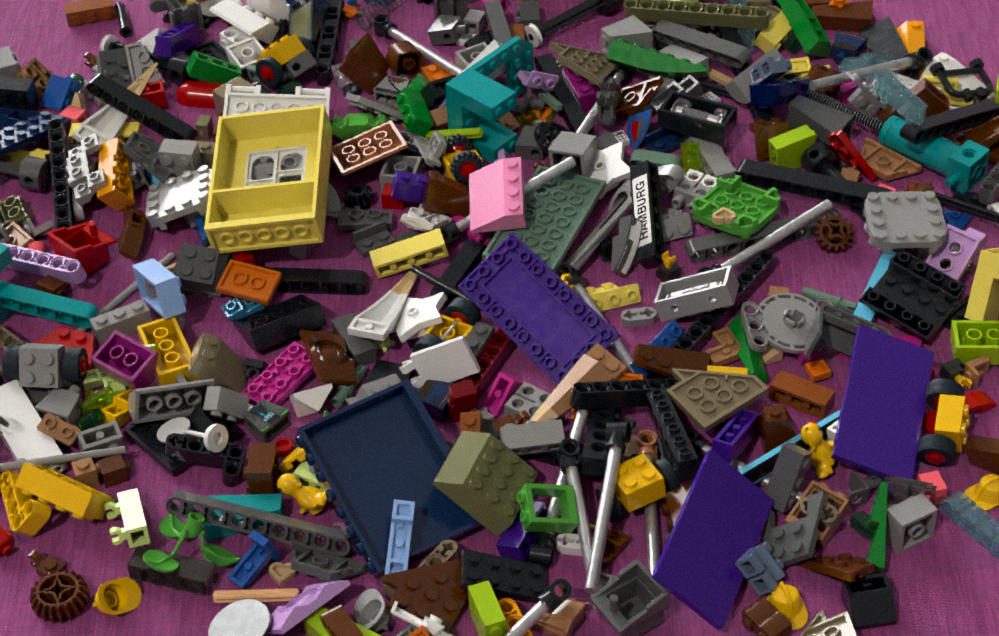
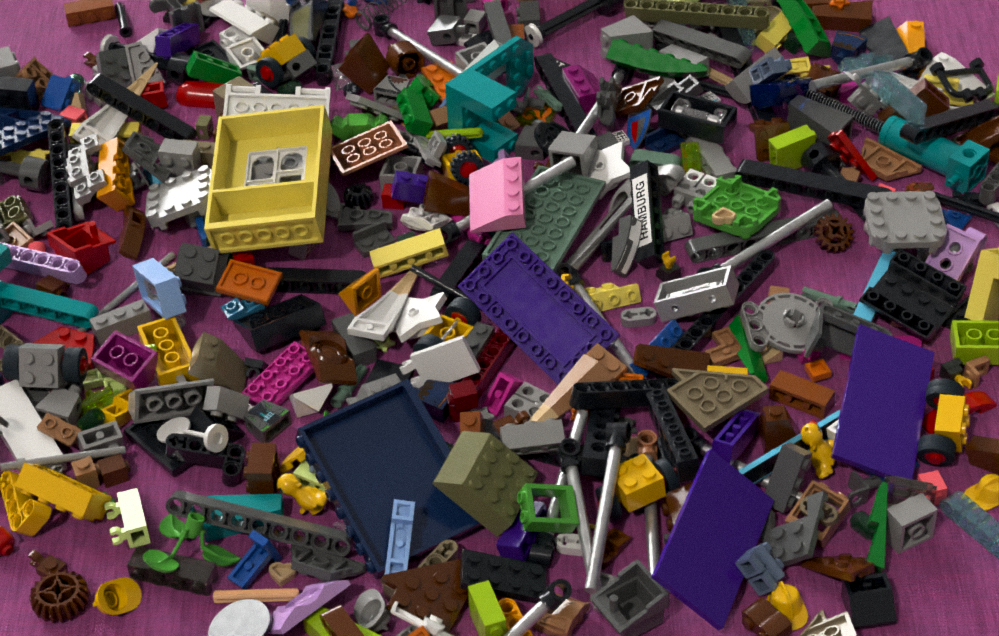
(284, 446): red tile -> none
(362, 292): none -> light orange slope
(435, 91): black brick -> none
(538, 79): lavender bracket -> none
(583, 62): dark tan wing -> none

